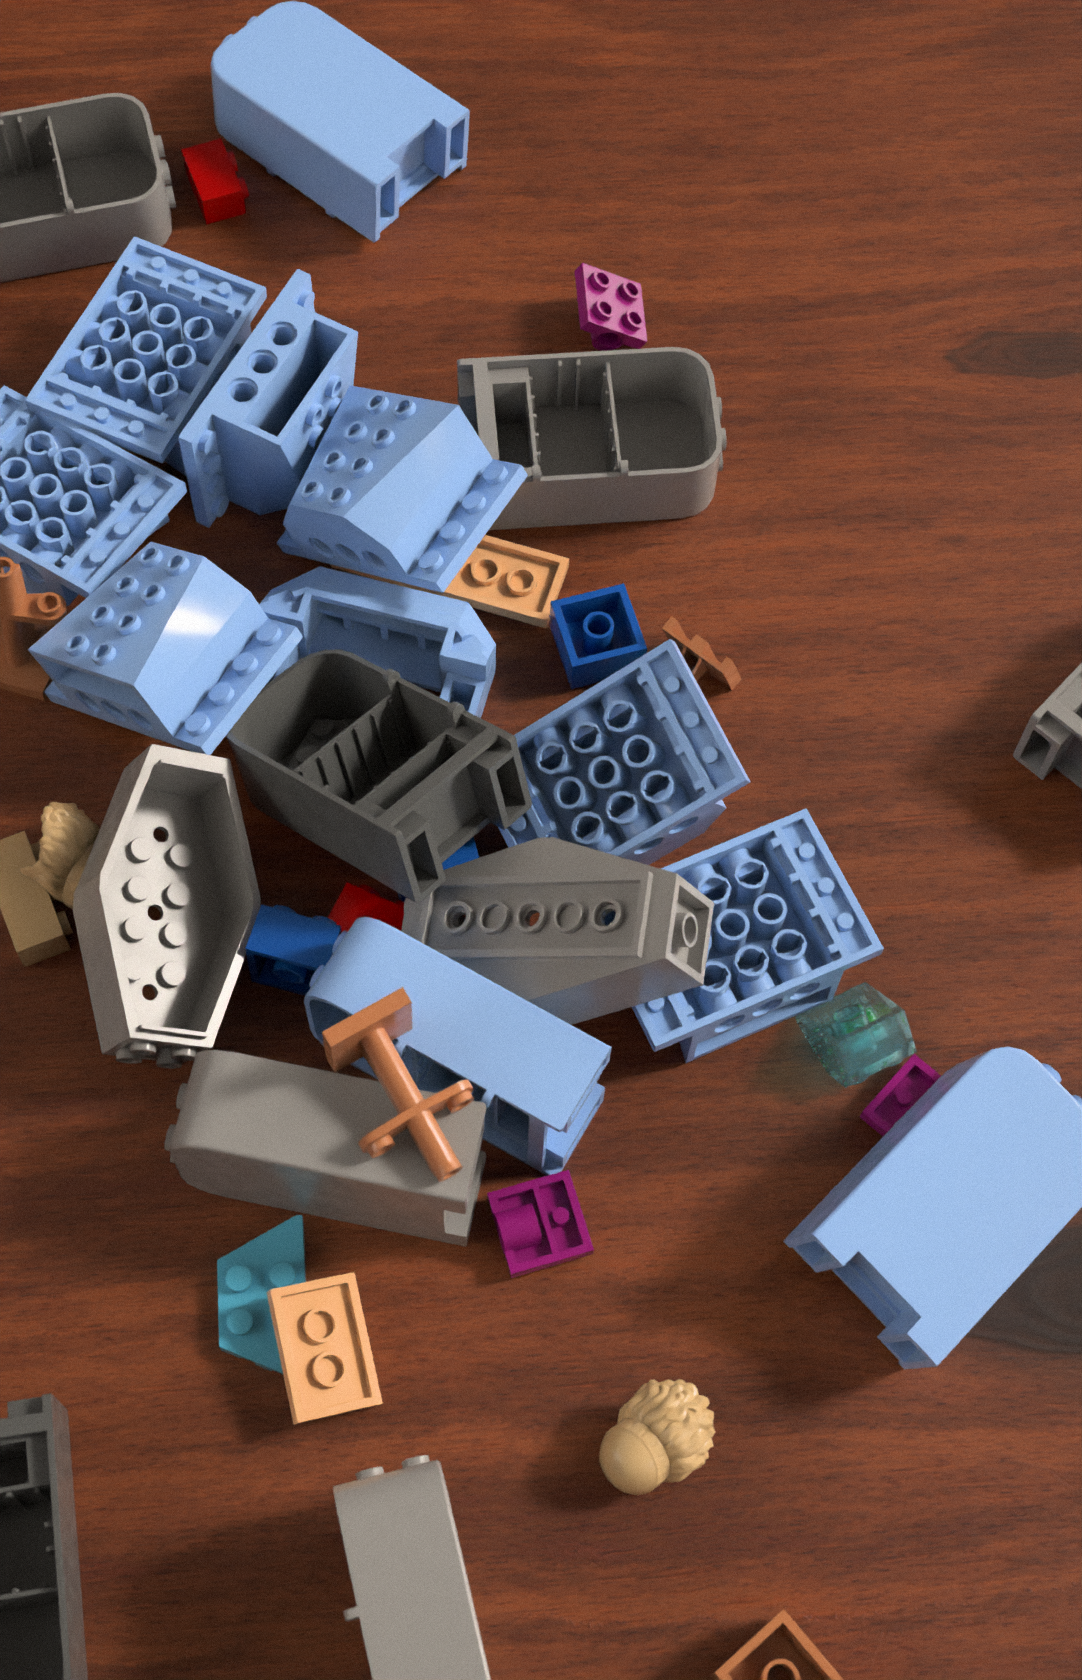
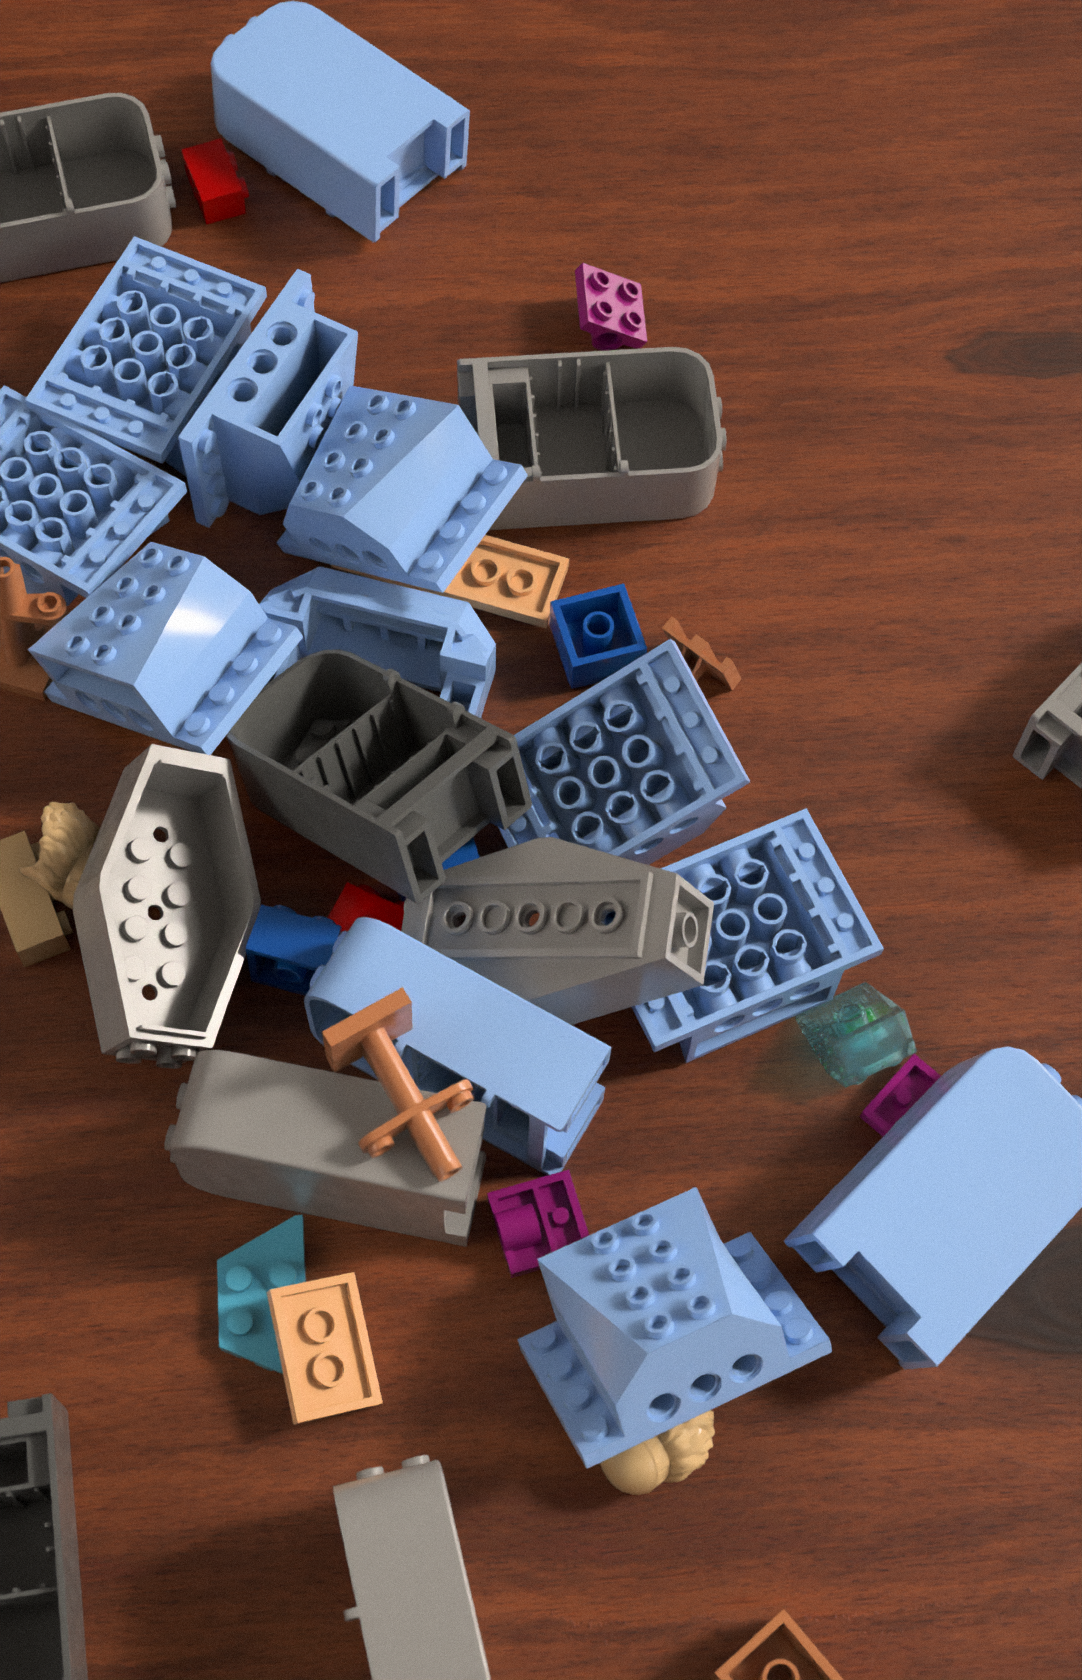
(662, 1326): none -> light blue wedge

